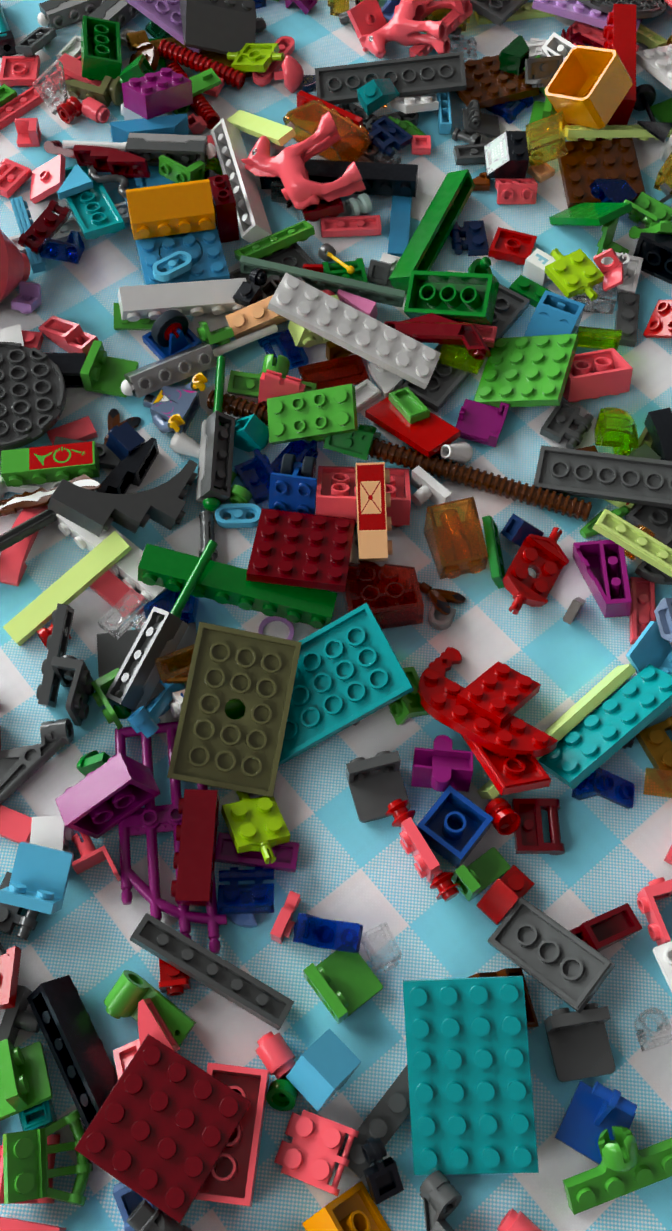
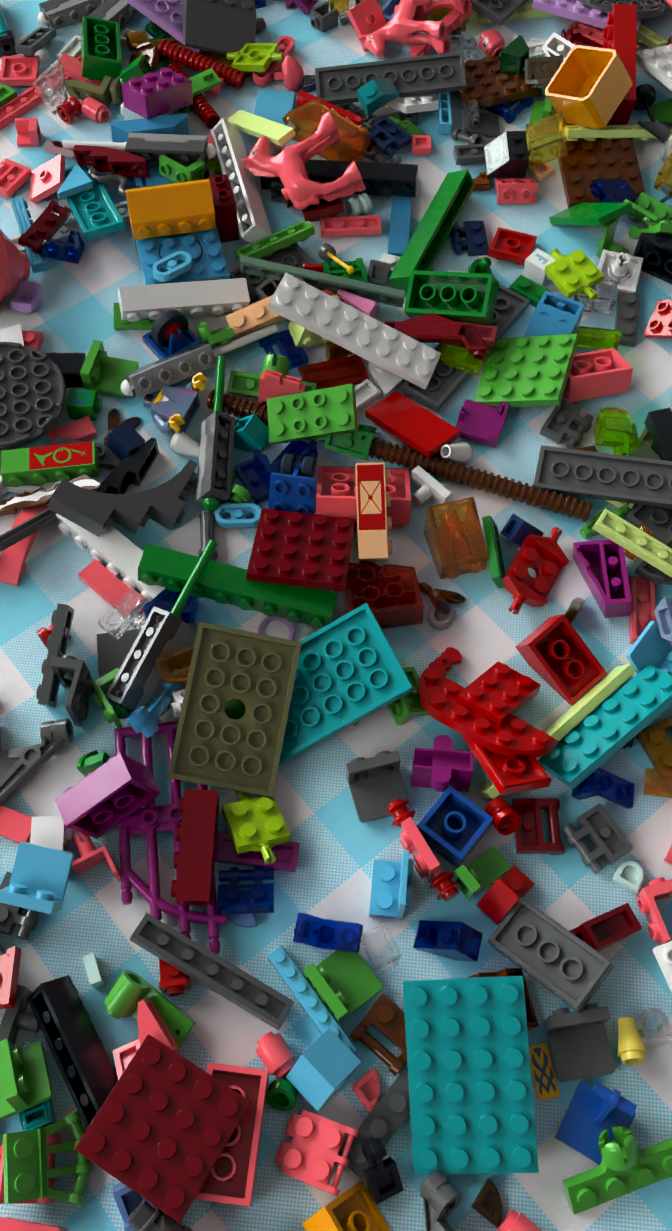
(67, 335): coral slope -> none
(67, 587): yellowish green tile -> none
(83, 403): none -> green brick
(94, 971): none -> light aqua tile
(196, 124): coral piece -> none
(250, 292): black plate -> none
(274, 104): none -> medium azure tile
(284, 925): coral plate -> none
(306, 995): none -> medium azure piece
(322, 18): none -> dark grey window
(368, 1089): none -> coral tile
(389, 888): none -> medium azure bracket
(390, 1022): none -> reddish brown plate
(409, 405): bright green tile -> none
(448, 940): none -> clear blue slope
(488, 1203): none -> dark brown tile
(491, 43): none -> coral head
(543, 1072): none -> yellow sticker
(561, 658): none -> red slope
(604, 835): none -> dark grey plate
(612, 273): coral bracket -> none
(629, 876): none -> light aqua tile
(630, 1044): none -> light yellow cone

